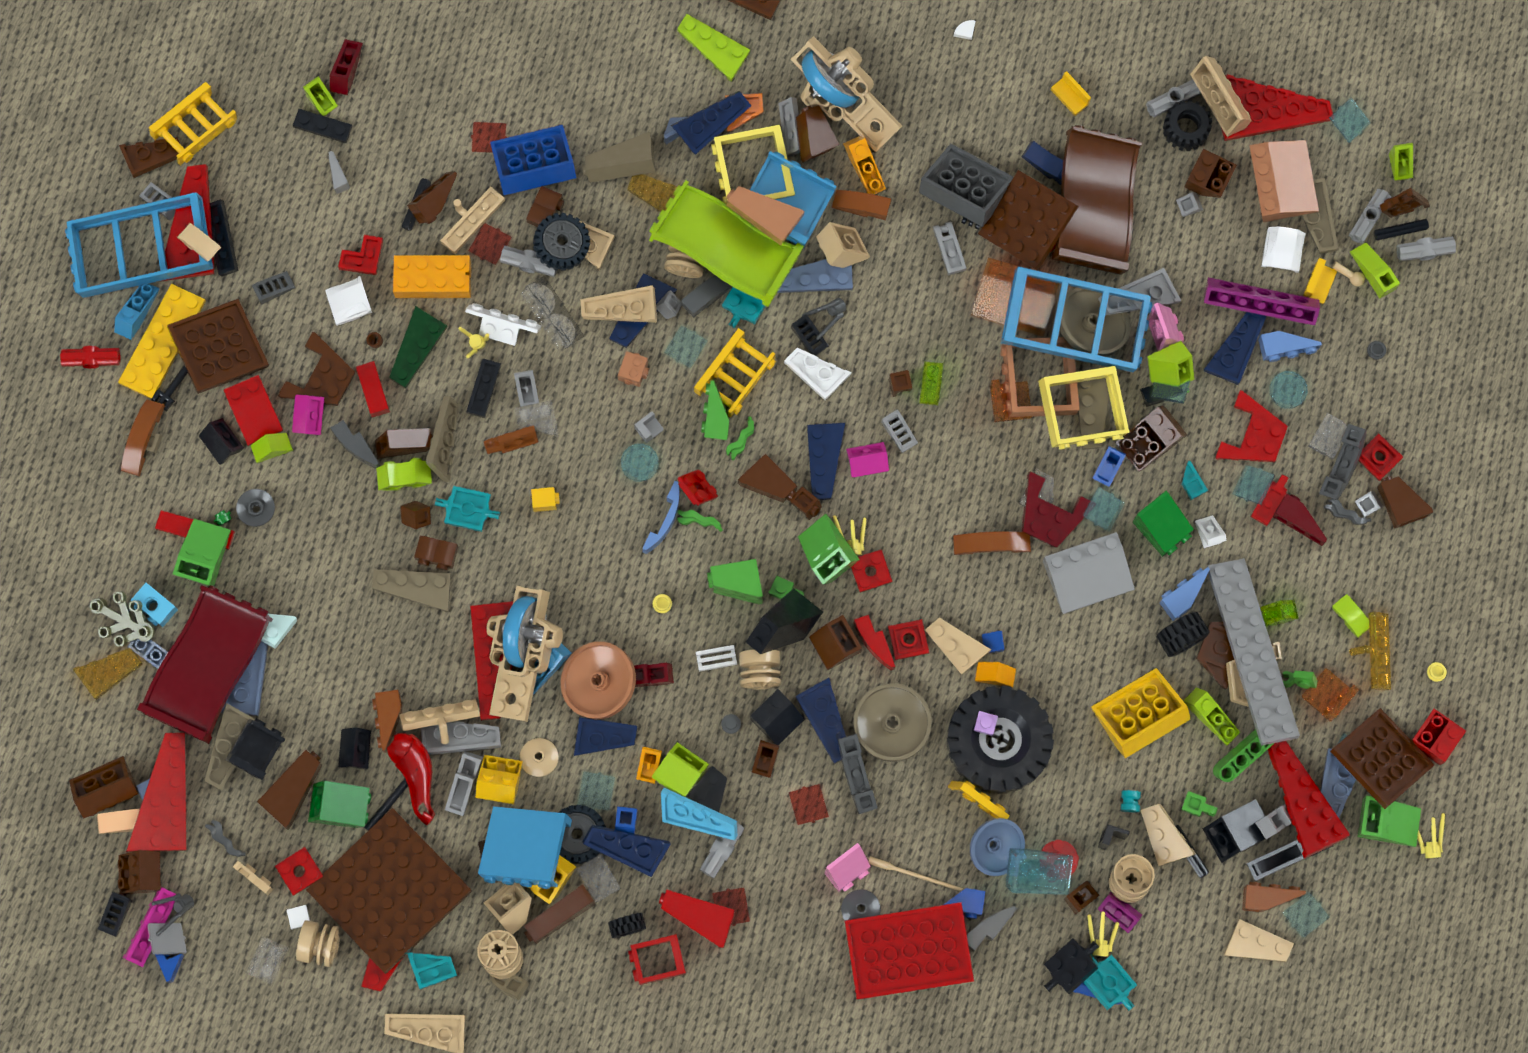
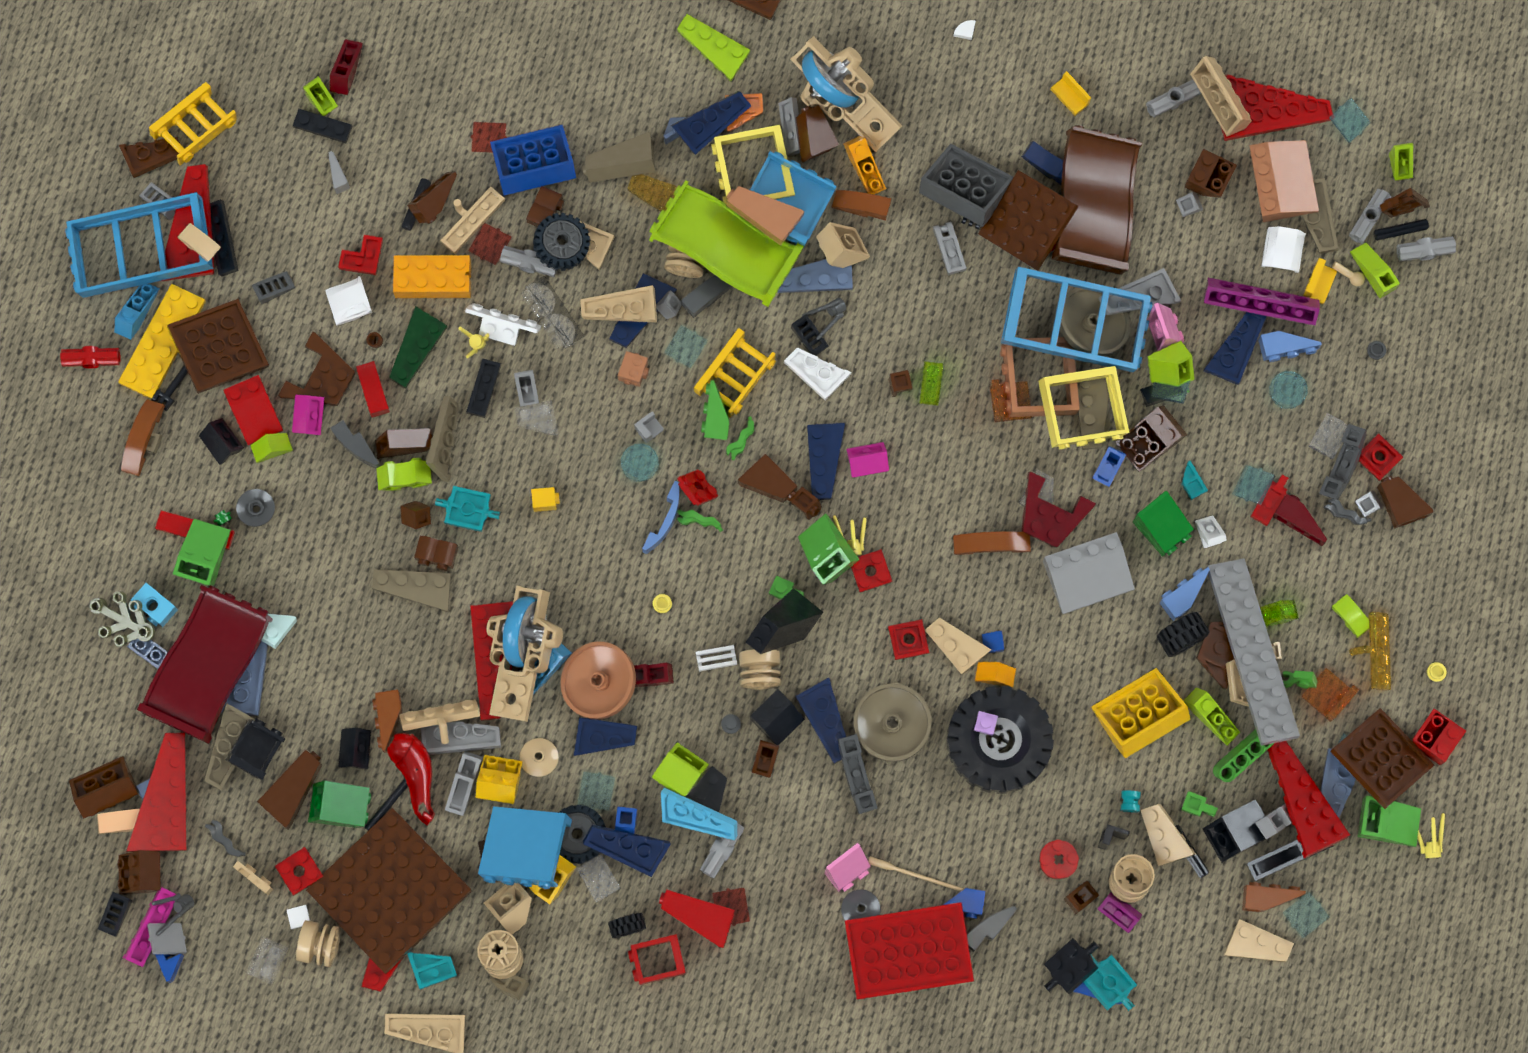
(107, 672): clear yellow wing -> none
(512, 440): dark orange hinge -> none
(559, 914): reddish brown slope -> none
(648, 764): light orange slope -> none
(737, 581): bright green slope -> none
(743, 307): teal plate -> none
(808, 804): clear red piece -> none
(835, 642): reddish brown slope -> none
(874, 641): red slope -> none
(885, 421): light grey slope -> none
(983, 799): yellow wing -> none
(994, 859): sand blue dish -> none
(995, 292): clear orange slope -> none
(1038, 872): clear light blue slope -> none
(1103, 509): clear light blue piece -> none
(1104, 948): light yellow plant -> none
(1185, 139): black tyre -> none
(1262, 435): red wing -> none

